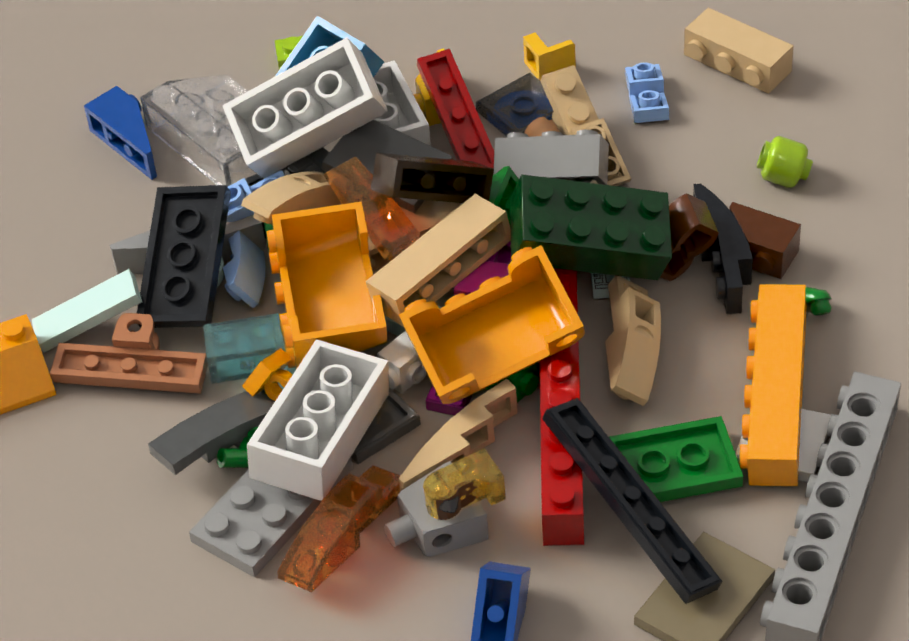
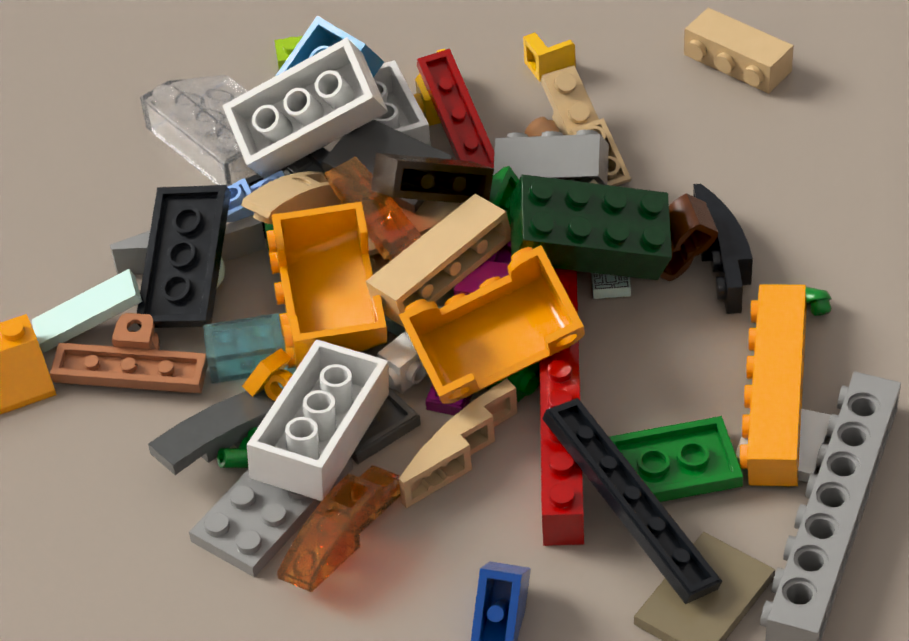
(119, 124): blue slope -> none
(245, 271): light blue slope -> none
(429, 533): light grey torso -> none
(462, 485): clear yellow leg -> none
(516, 105): clear smoke tile -> none
(635, 341): tan slope -> none
(646, 93): light blue slope -> none
(771, 239): reddish brown slope -> none
(784, 161): lime head -> none

